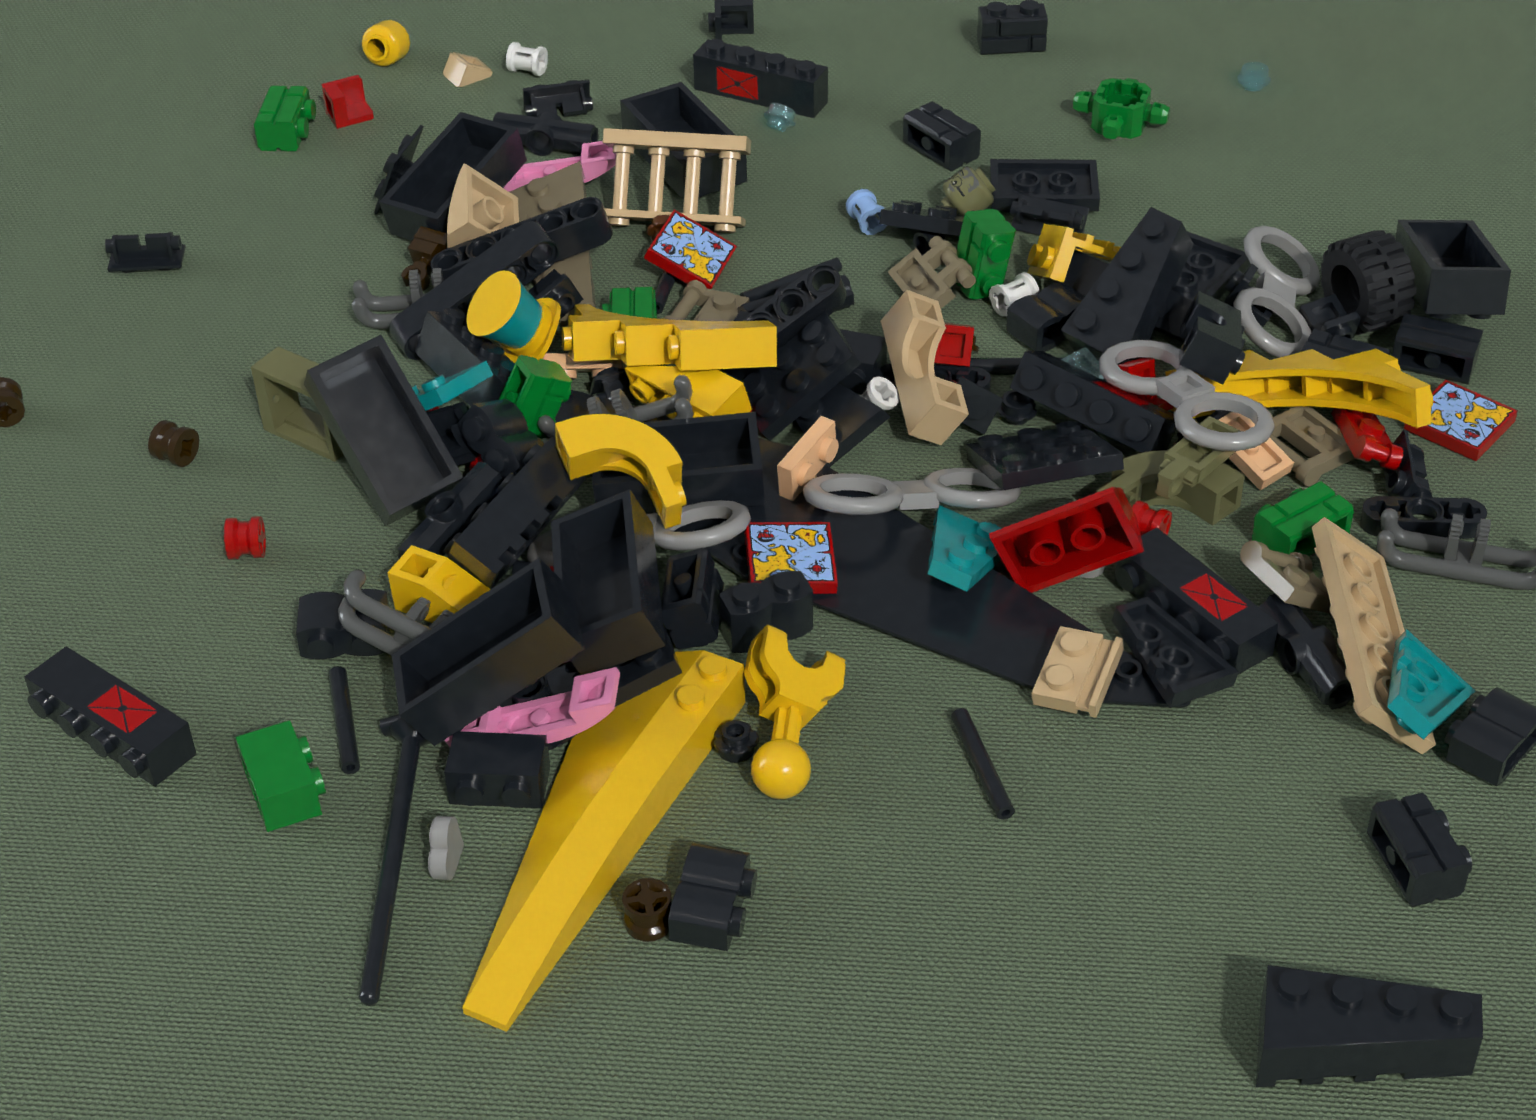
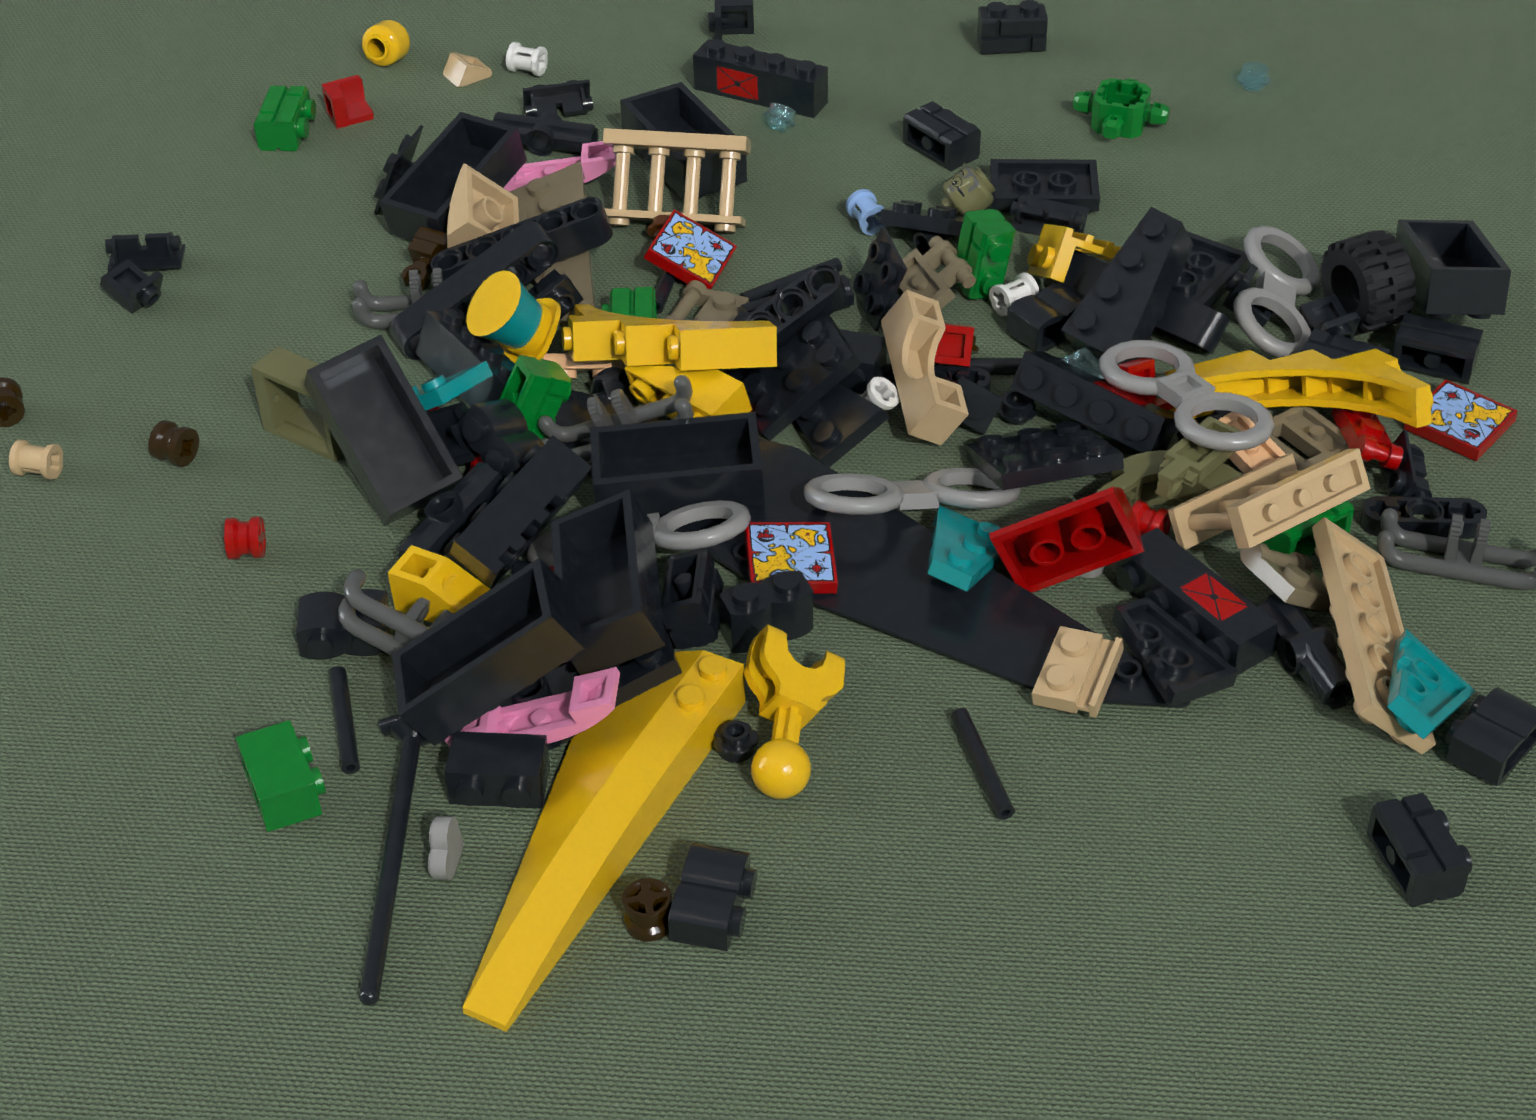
(36, 459): none -> tan bush
(110, 716): black brick -> none
(132, 286): none -> black bracket
(627, 446): yellow arch -> none
(807, 458): light nougat plate -> none
(880, 278): none -> black hinge
(1212, 338): black arch -> none
(1269, 499): none -> tan fence
(1362, 1028): black wedge -> none

